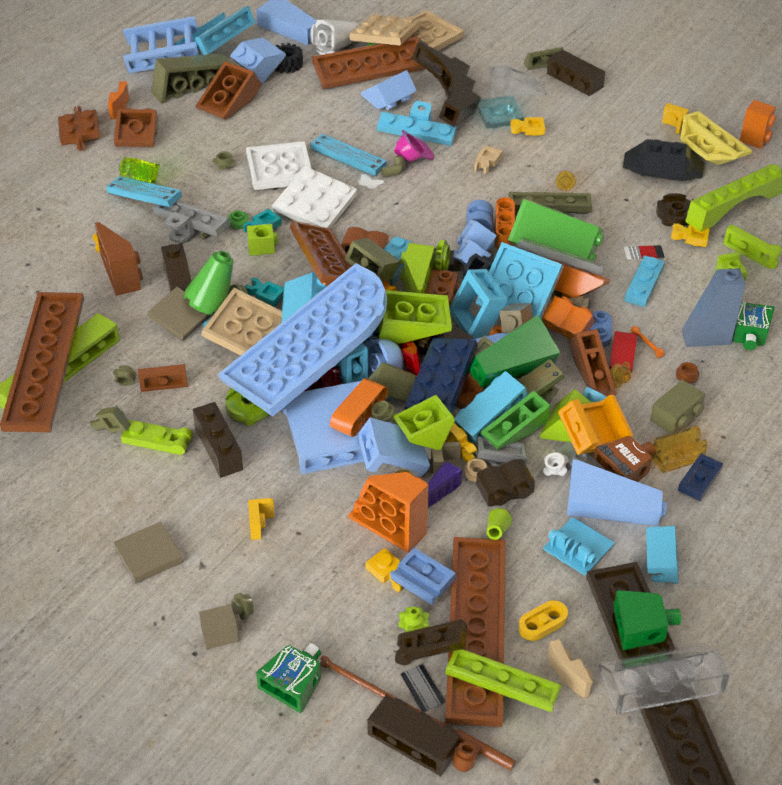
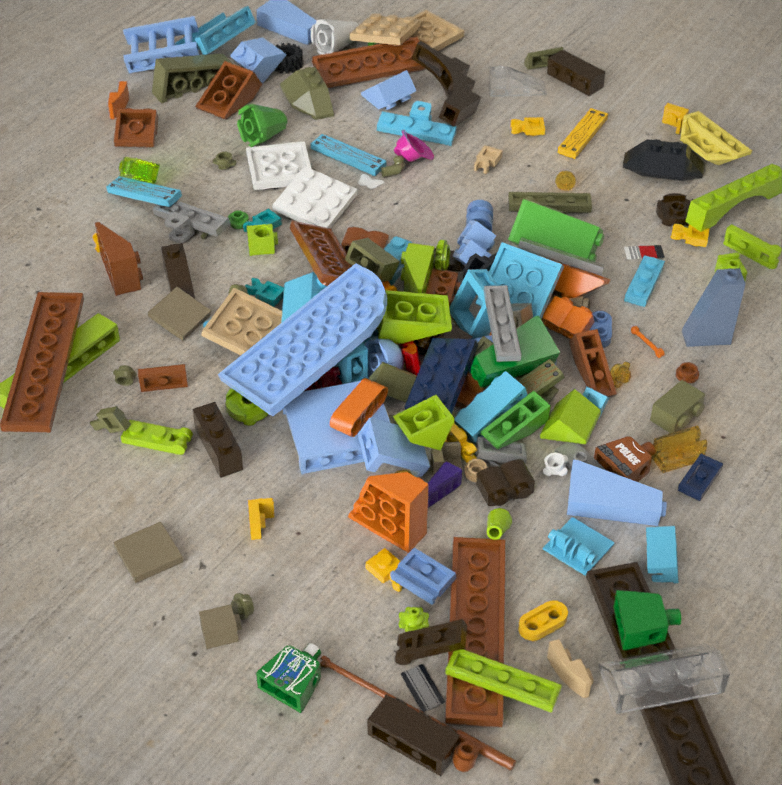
(79, 127): dark orange plate -> none
(211, 283): bright green cone -> none
(260, 123): none -> bright green cone
(308, 93): none -> olive wedge
(383, 411): olive plate -> none
(499, 111): clear light blue plate -> none
(502, 323): none -> light grey tile
(504, 220): orange beam -> none
(582, 133): none -> yellow tile
(594, 423): light orange panel -> none
(623, 349): red slope -> none
(753, 325): green torso -> none
(758, 124): orange brick -> none

